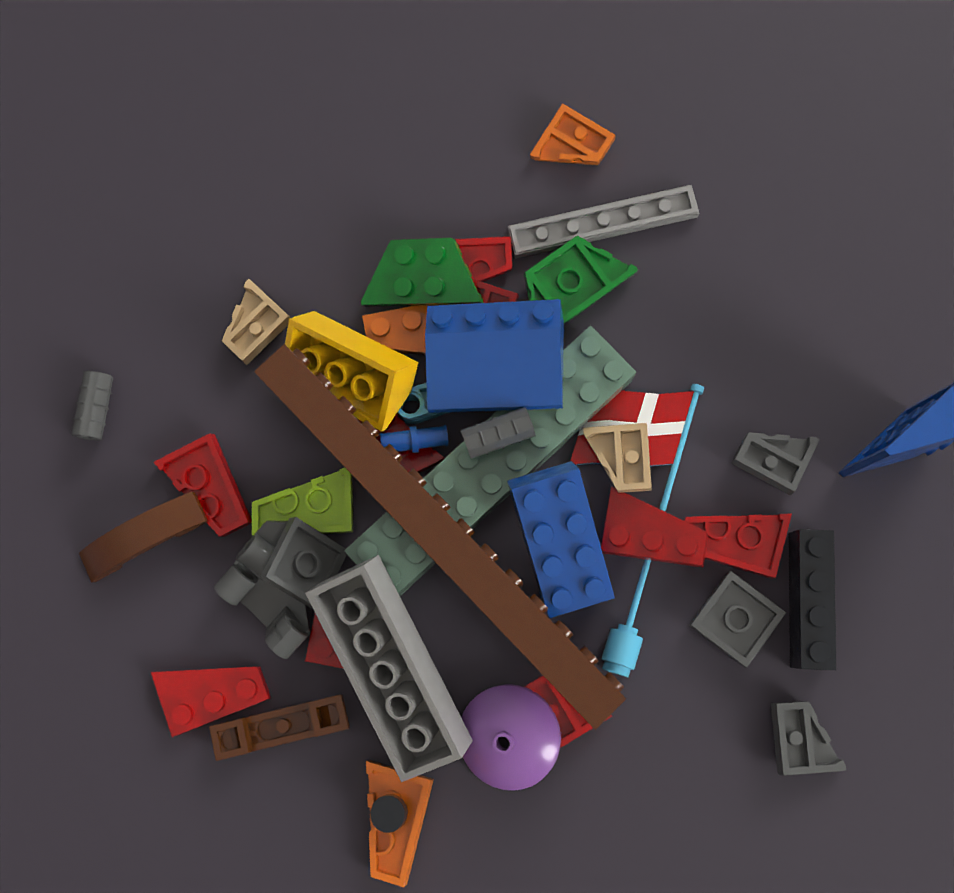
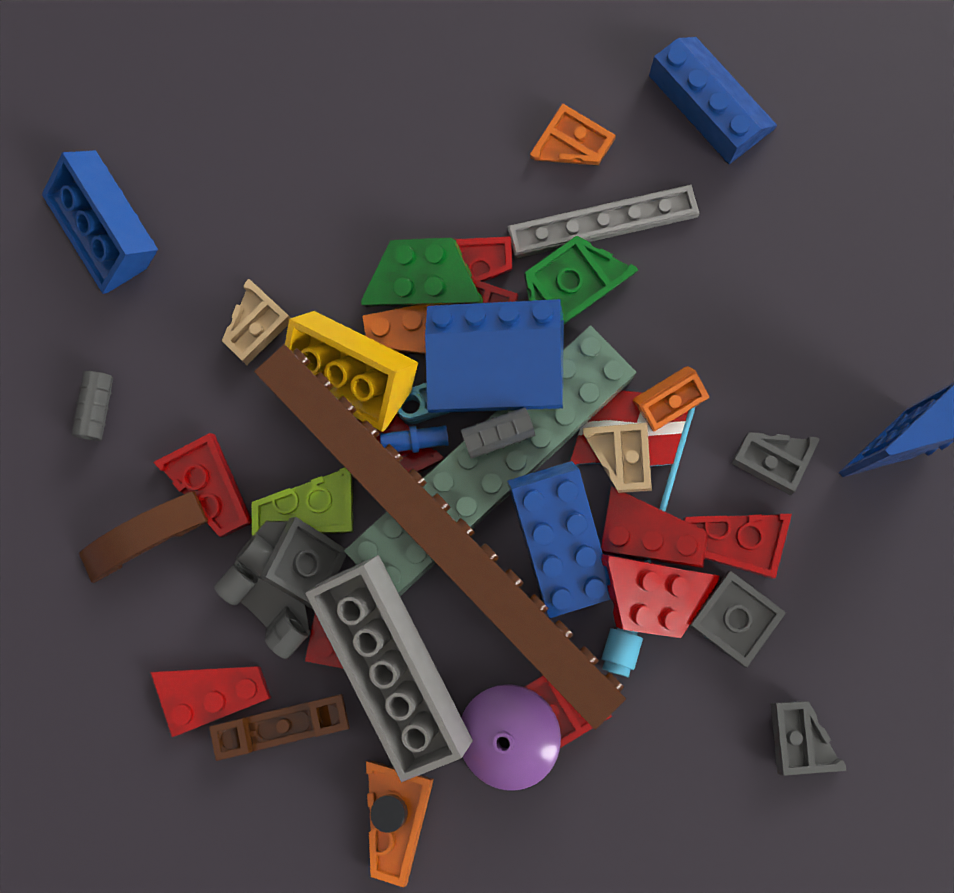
(98, 219): none -> blue slope
(656, 596): none -> wing
(671, 398): none -> orange slope
(710, 97): none -> blue slope
(812, 600): black brick -> none

